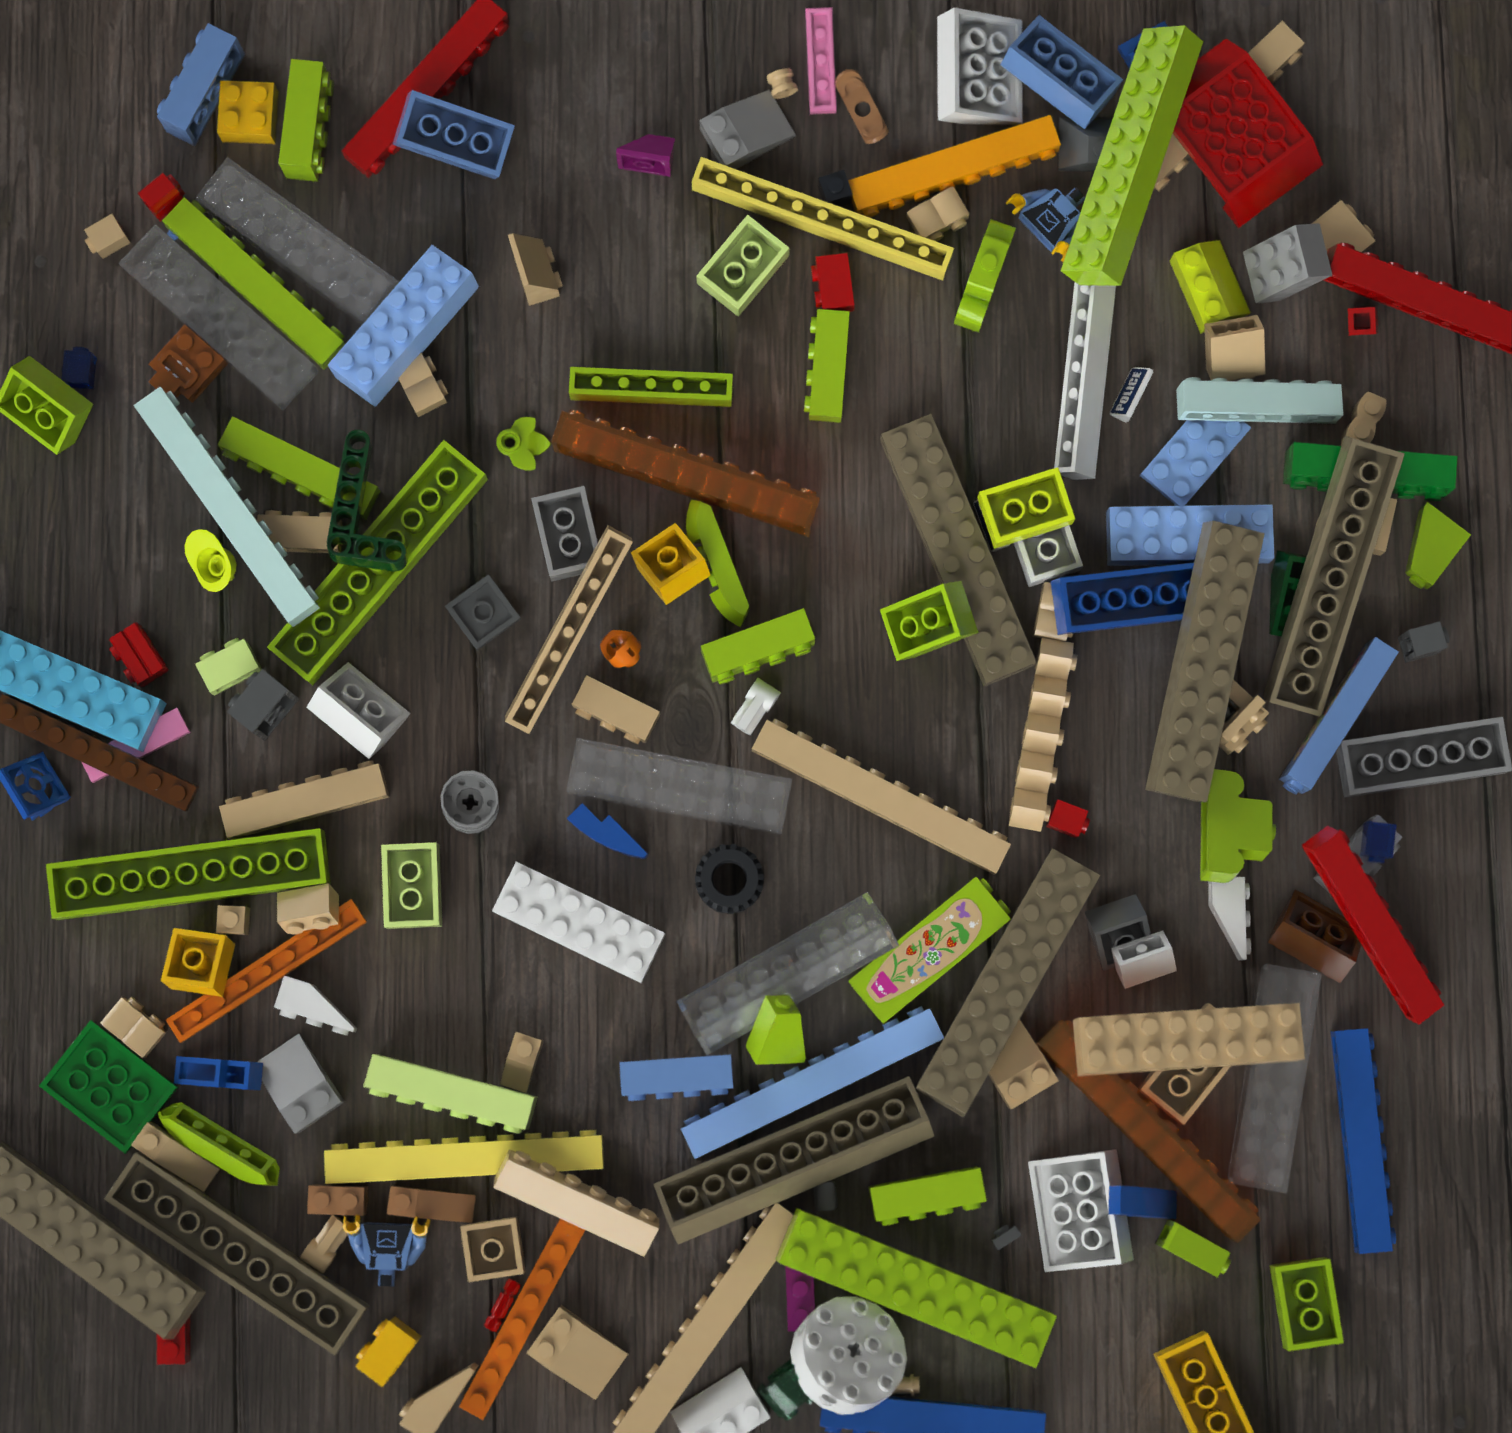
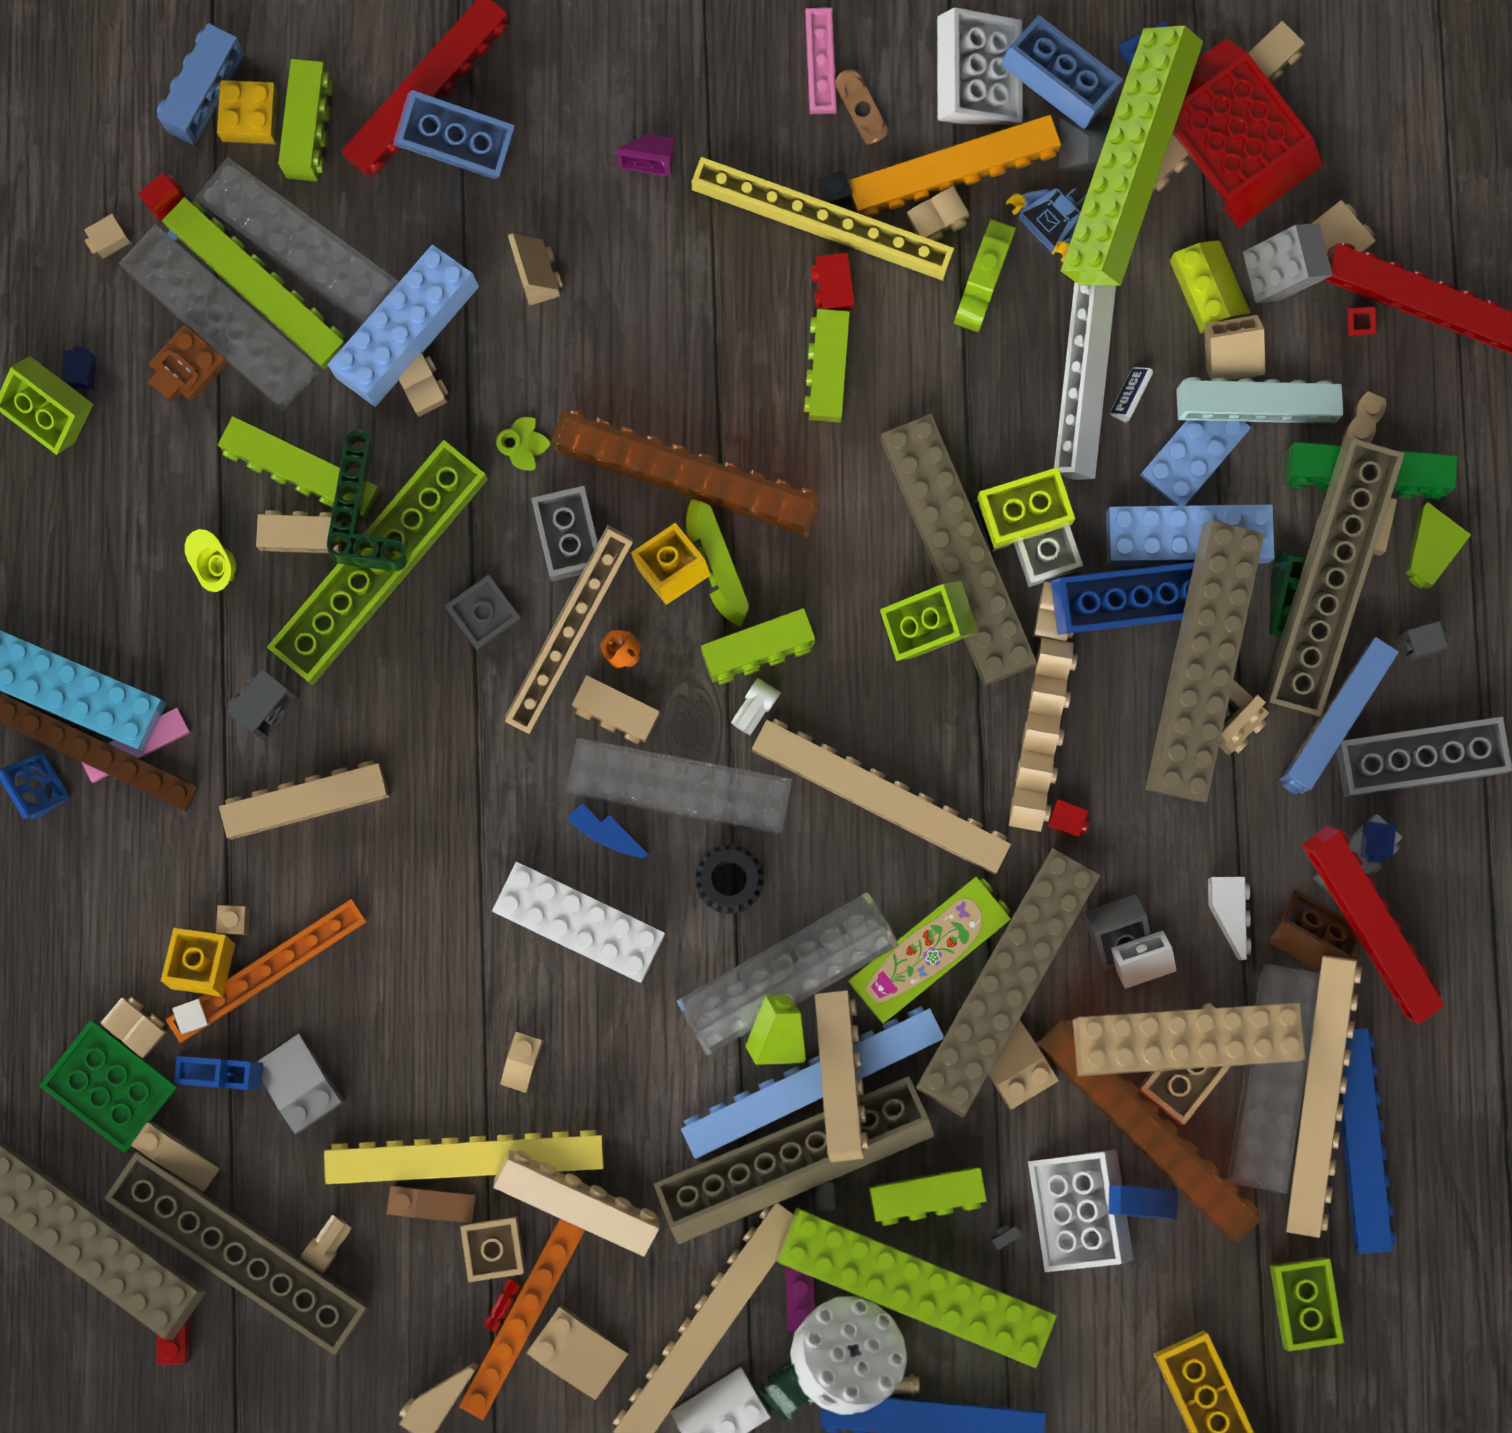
(138, 655): red brick -> none
(187, 874): lime brick -> none
(190, 1016): none -> white tile
(219, 1145): lime brick -> none
(227, 507): light aqua brick -> none
(228, 666): yellowish green brick -> none
(308, 908): tan brick -> none
(308, 1001): white slope -> none
(337, 1200): medium nougat brick -> none
(357, 710): white slope -> none
(386, 1245): torso -> none
(388, 1351): yellow brick -> none
(411, 885): yellowish green brick -> none
(450, 1091): yellowish green brick -> none
(459, 790): light grey wheel -> none
(651, 386): lime brick -> none
(676, 1075): medium blue brick -> none
(743, 265): yellowish green brick -> none
(746, 129): light grey slope -> none
(782, 83): tan wheel -> none
(839, 1076): none -> tan brick
(1193, 1248): lime slope -> none
(1232, 828): lime brick -> none
(1322, 1096): none -> tan brick

